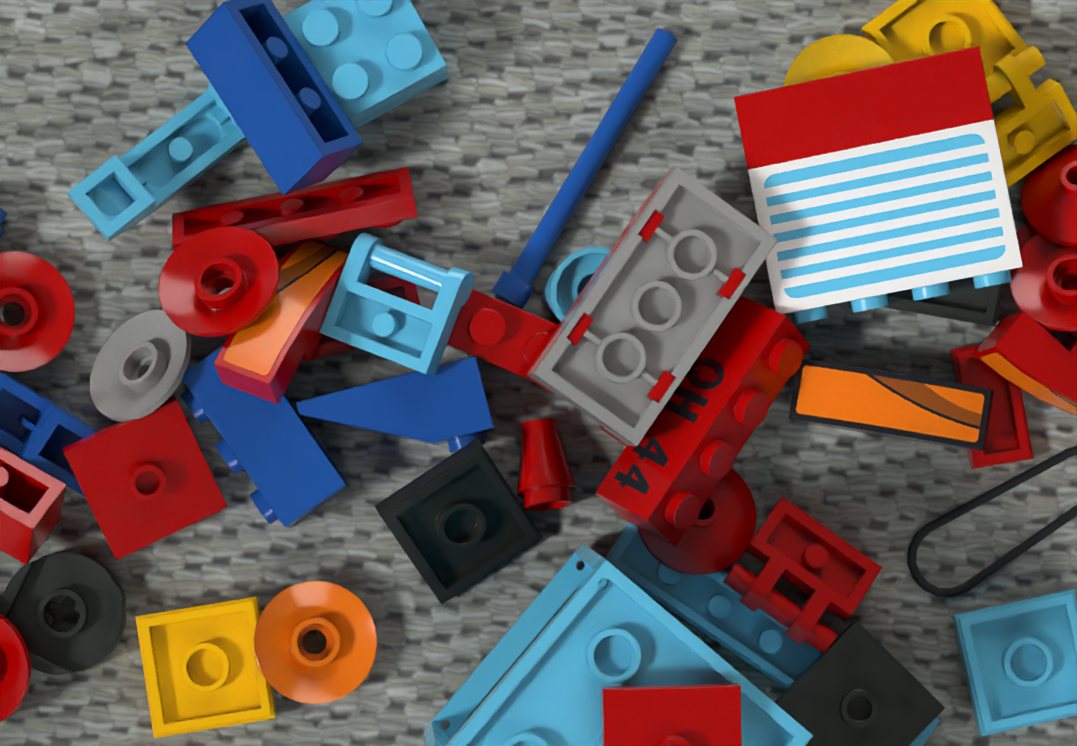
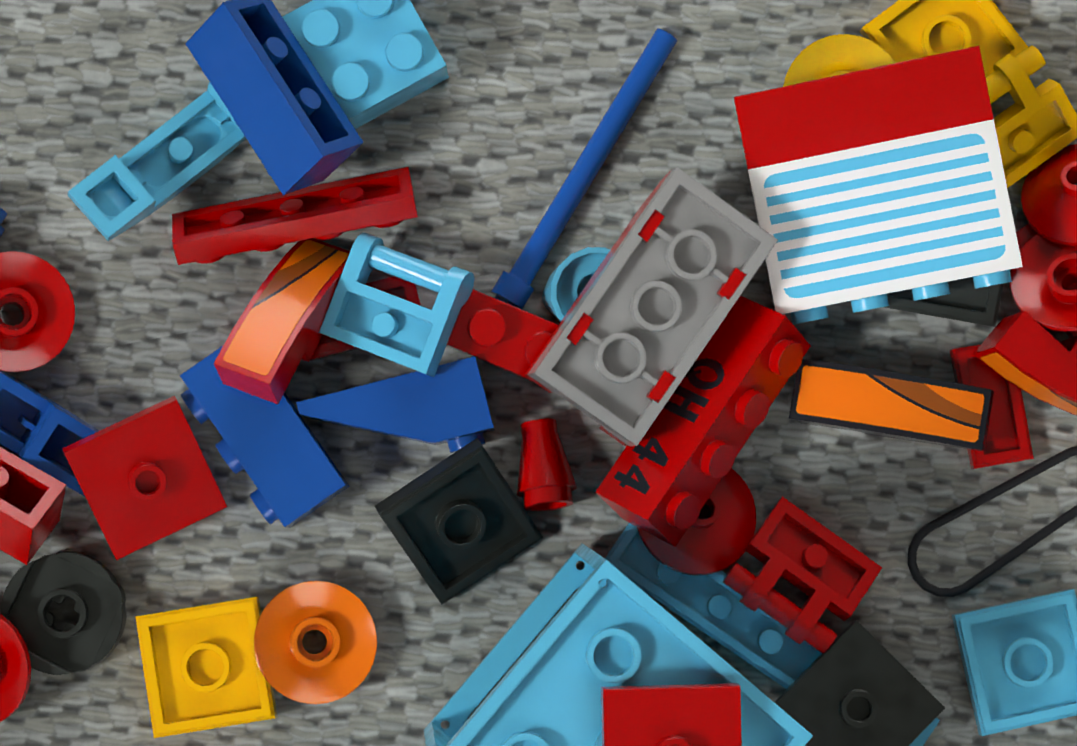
(139, 366): light grey dish -> none
(210, 264): red dish -> none

